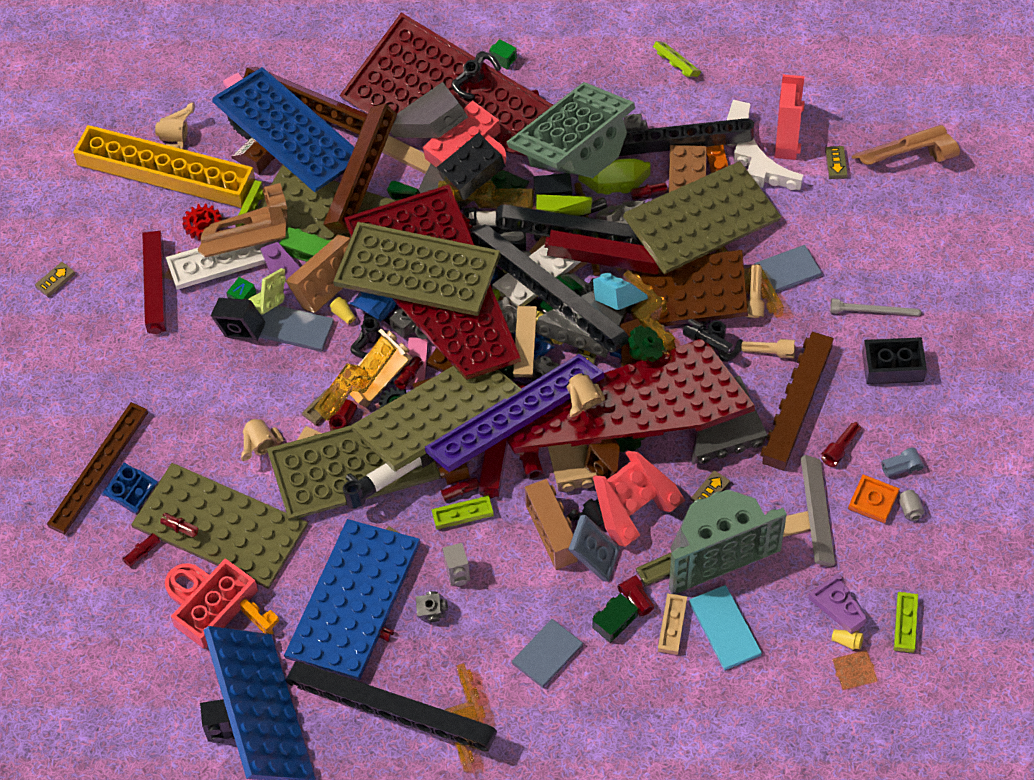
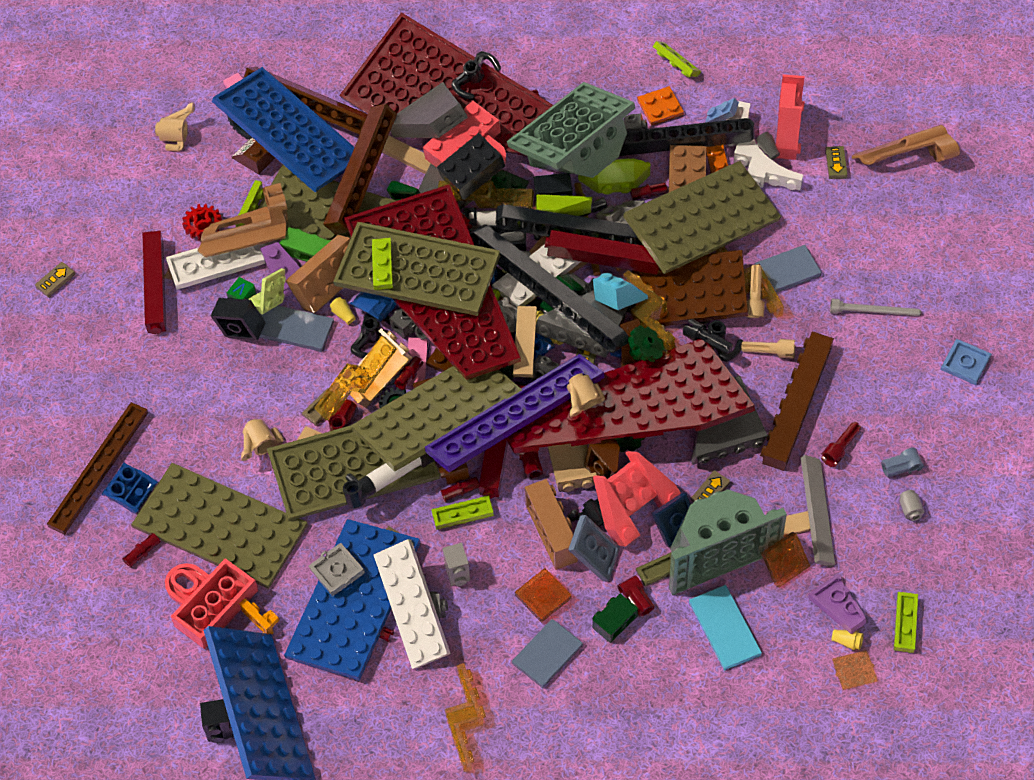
(164, 166): yellow brick -> none
(179, 525): dark red axle -> none
(336, 569): none -> light grey plate
(382, 263): none -> lime plate
(392, 706): black beam -> none
(411, 604): none -> white plate
(504, 53): green brick -> none
(543, 595): none -> clear orange plate
(660, 106): none -> orange plate
(670, 517): none -> dark blue plate
(672, 624): tan plate -> none
(723, 111): none -> medium blue plate
(767, 144): none -> dark grey cone
(785, 559): none -> clear orange plate
(873, 498): orange plate -> none
(894, 360): black brick -> none
(966, 361): none -> medium blue tile

